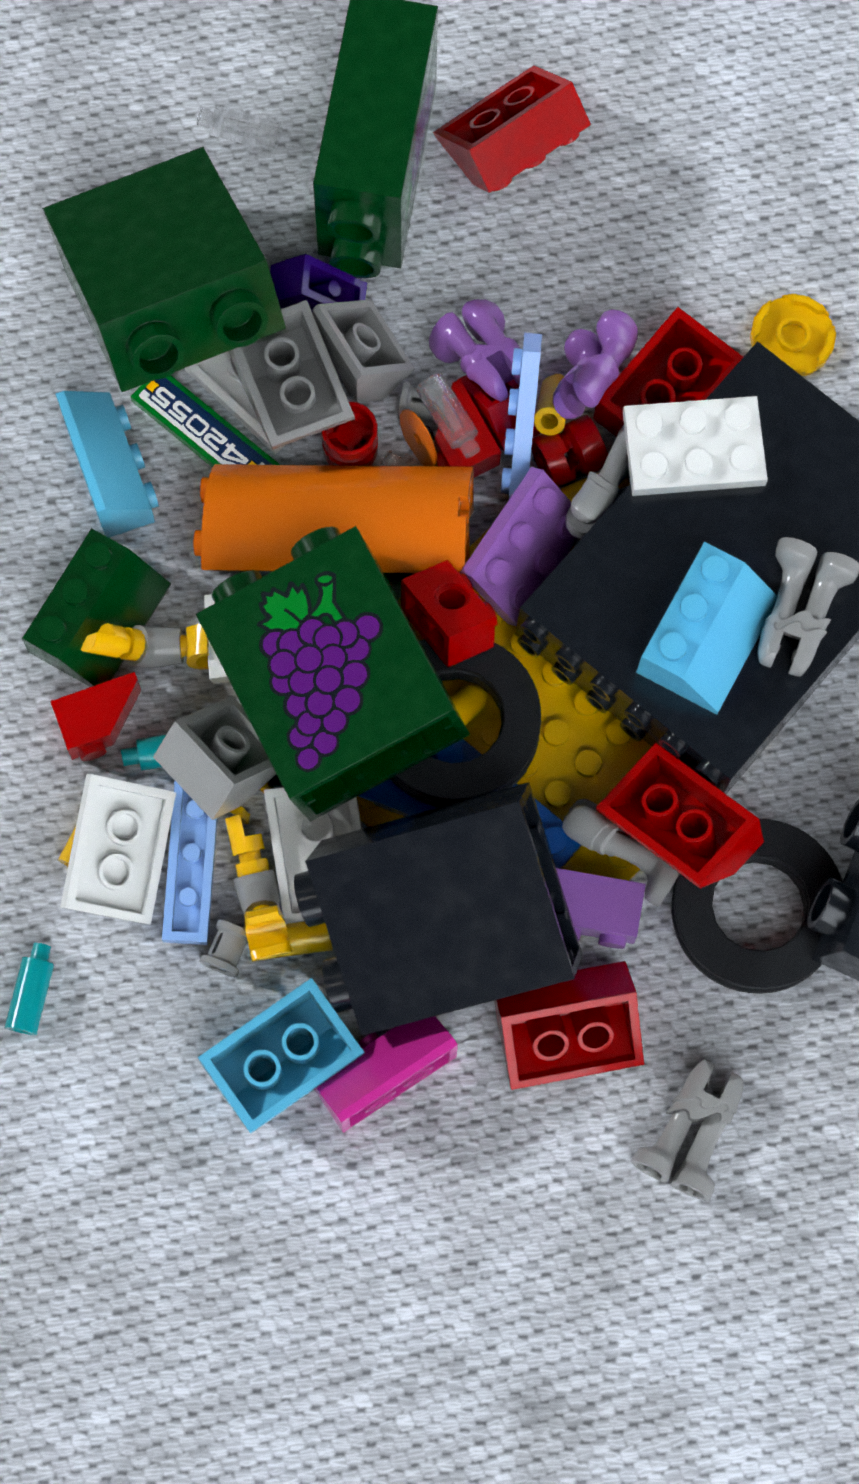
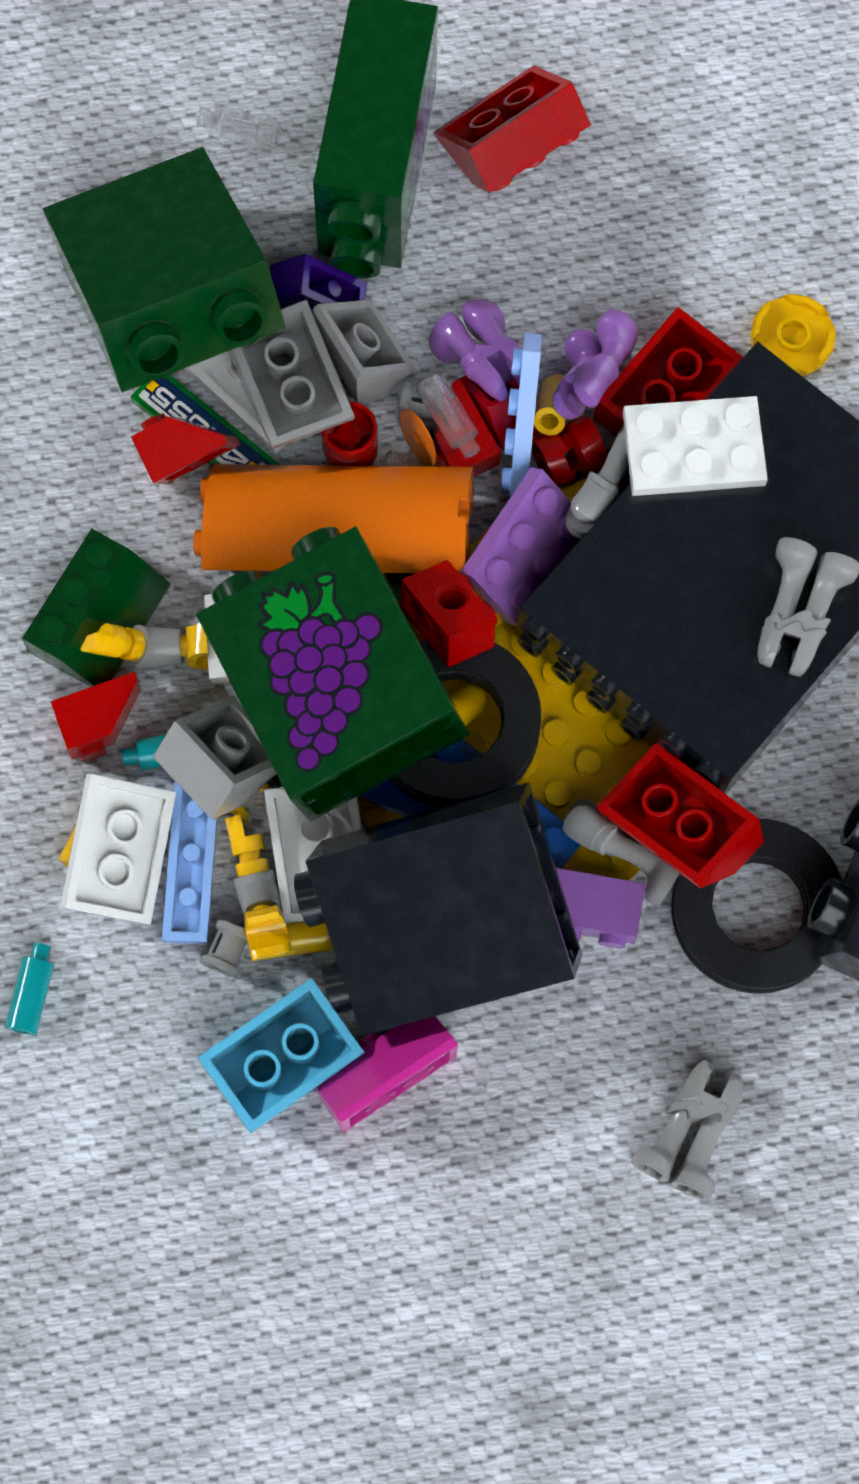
(108, 460): medium azure slope -> none
(178, 446): none -> red slope
(571, 1027): red slope -> none
(708, 629): medium azure slope -> none

